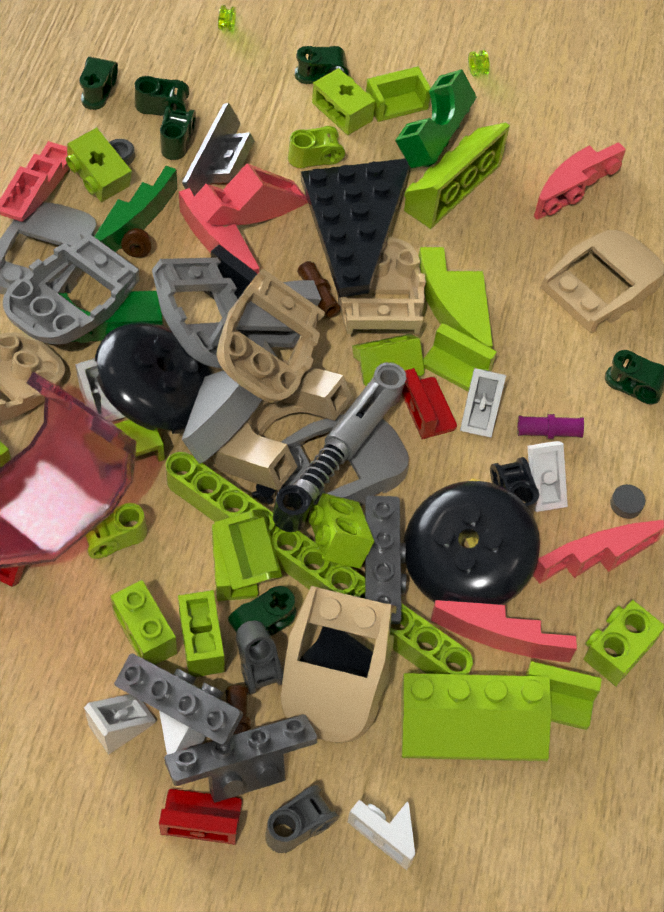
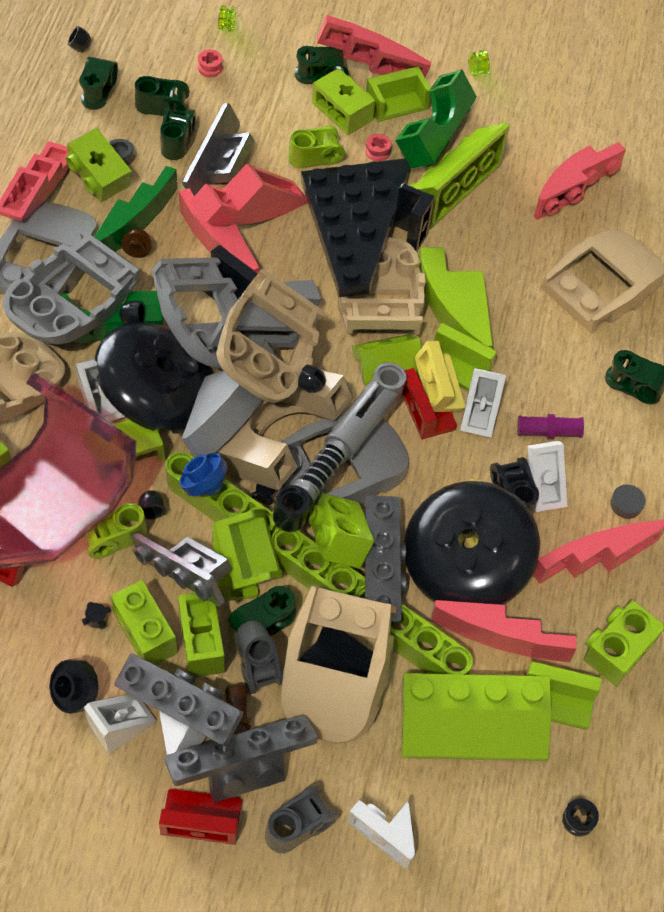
(73, 685): none -> black plate
(79, 39): none -> black hinge
(96, 615): none -> black piece
(132, 312): none -> black hinge
(152, 504): none -> black hinge
(187, 563): none -> flat silver bracket
(203, 475): none -> blue plate
(210, 56): none -> coral bush
(311, 379): none -> black hinge
(328, 304): reddish brown pin -> none
(369, 47): none -> coral slope
(378, 141): none -> coral bush
(413, 214): none -> black panel
(439, 378): none -> light yellow panel
(573, 825): none -> black bush

